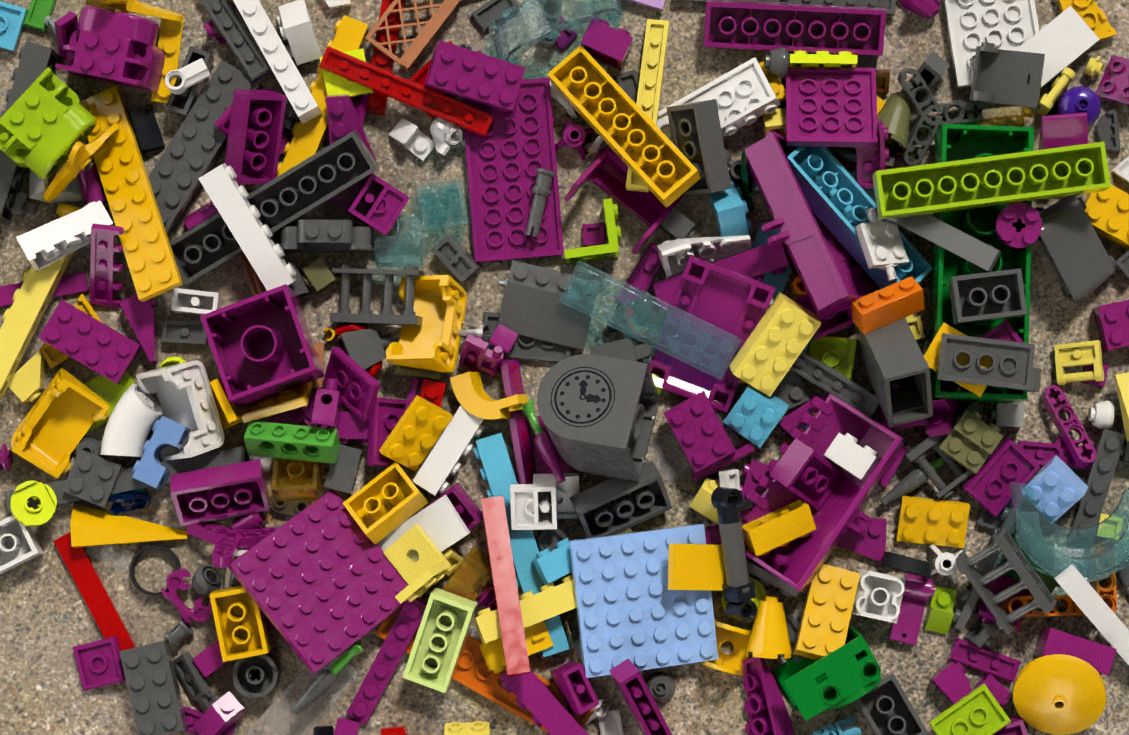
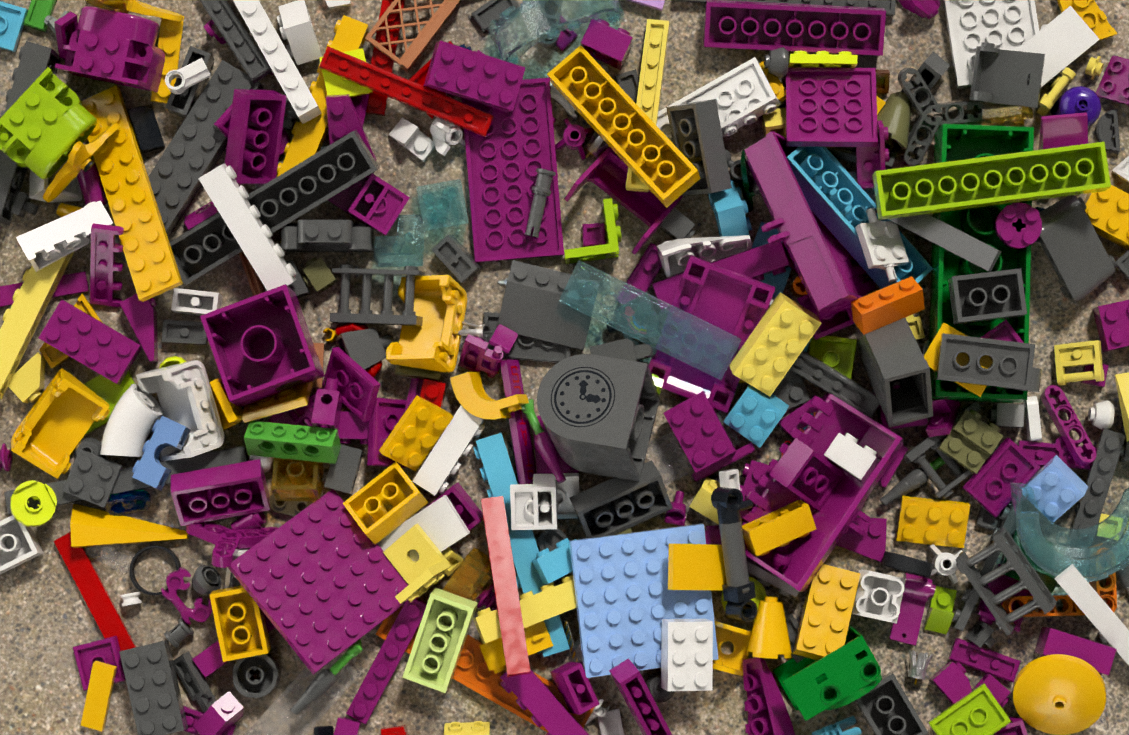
(98, 696): none -> yellow tile
(130, 599): none -> white bush
(677, 514): none -> magenta piece
(686, 654): none -> white brick
(918, 668): none -> flat silver piece
(1032, 418): none -> white piece

